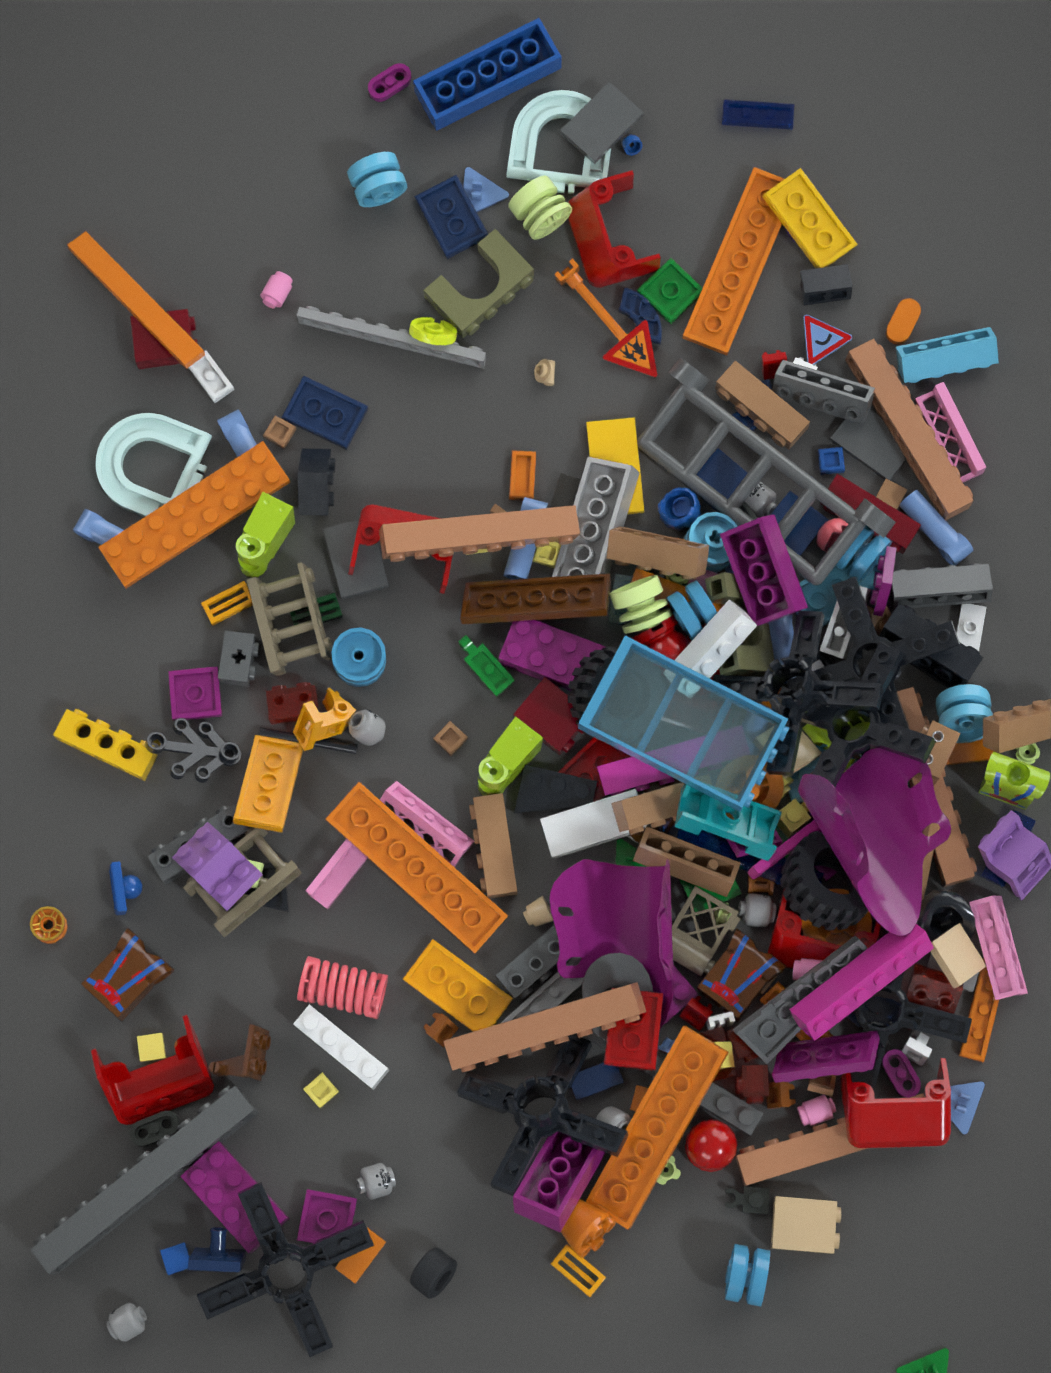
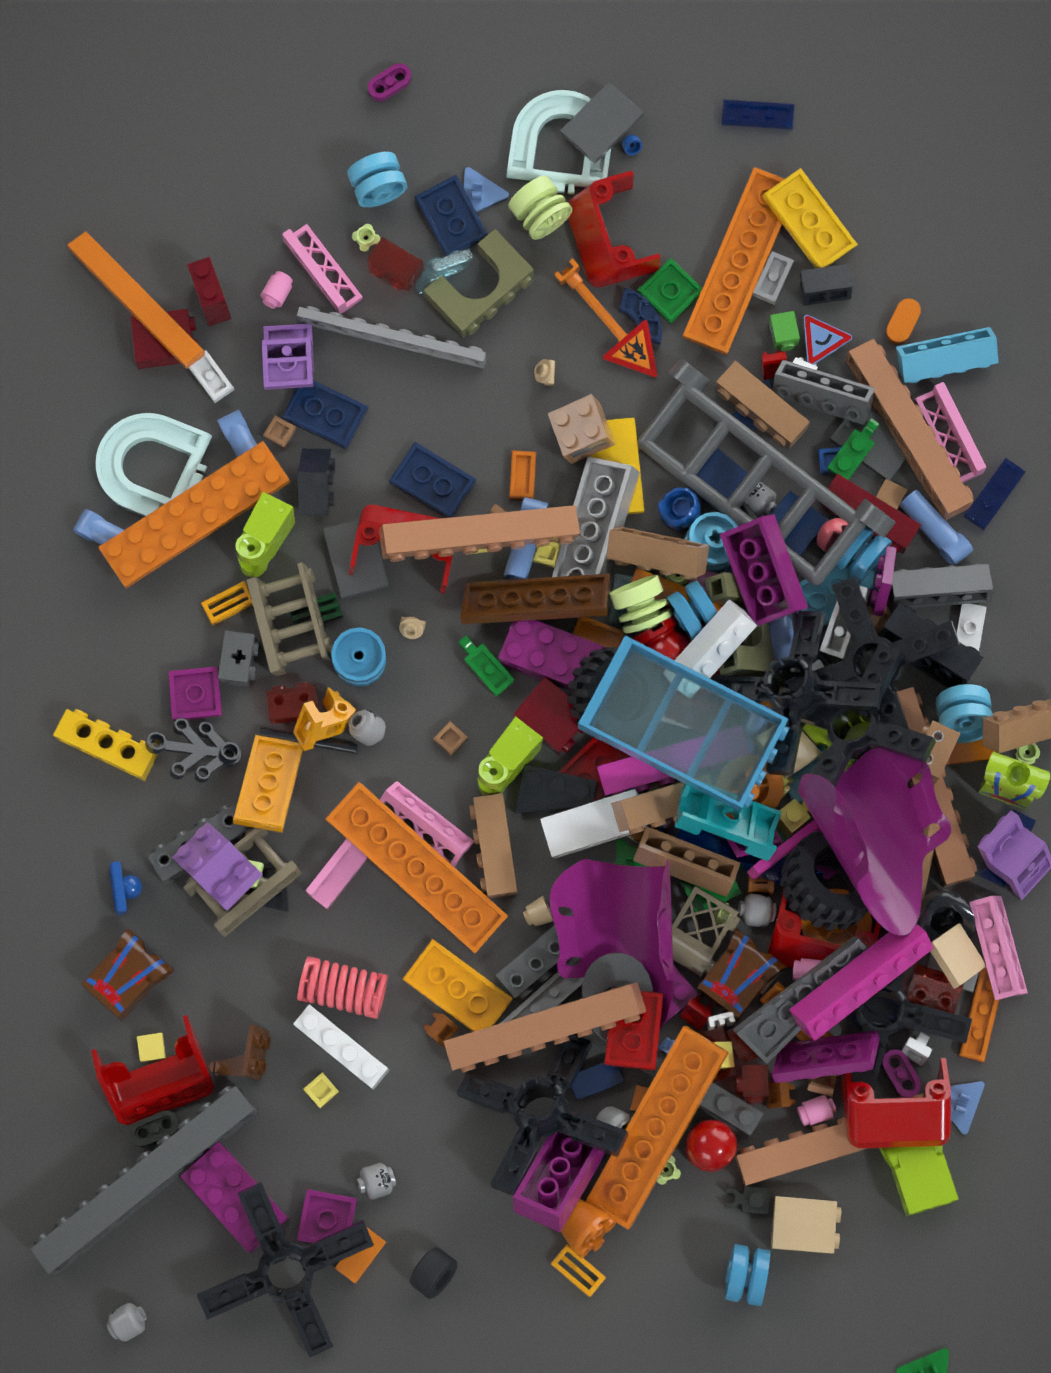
(42, 917): orange wheel -> none
(175, 1258): blue tile -> none
(209, 291): none -> dark red brick
(217, 1257): dark blue tile -> none
(288, 356): none -> medium lavender bracket
(315, 270): none -> bright pink fence
(366, 230): none -> yellowish green plate
(394, 265): none -> clear red brick
(411, 627): none -> tan plate
(430, 332): neon yellow tile -> none
(432, 481): none -> dark blue tile
(446, 266): none -> clear light blue wing
(487, 74): blue brick -> none
(581, 429): none -> medium nougat piece
(598, 632): none -> orange tile
(773, 278): none -> light grey plate
(784, 331): none -> bright green brick
(853, 451): none -> green plate
(920, 1177): none -> lime piece
(994, 494): none -> clear blue tile

